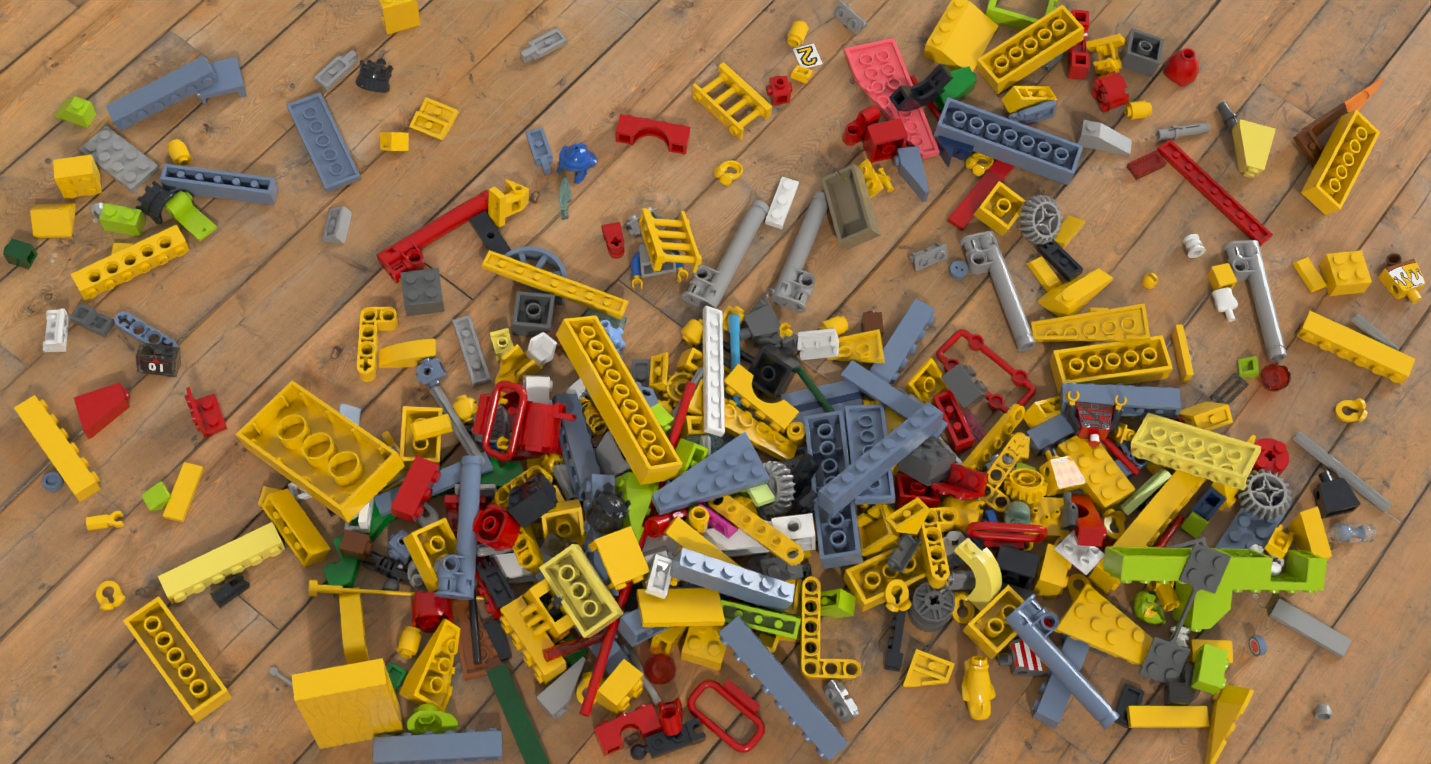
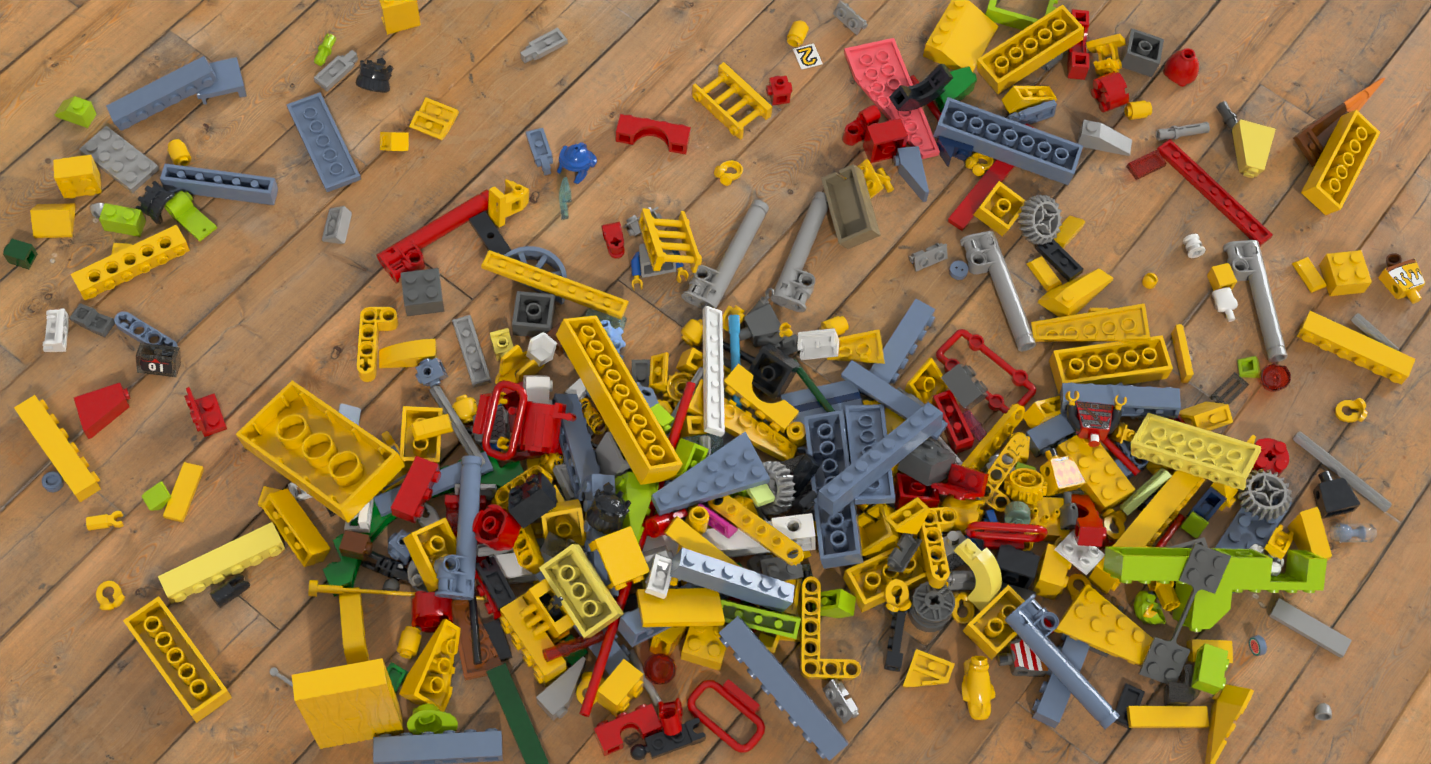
(324, 49): none -> lime axle
(782, 202): white plate -> none
(801, 74): yellow tile -> none
(872, 321): reddish brown brick -> none
(1182, 638): white bush -> none

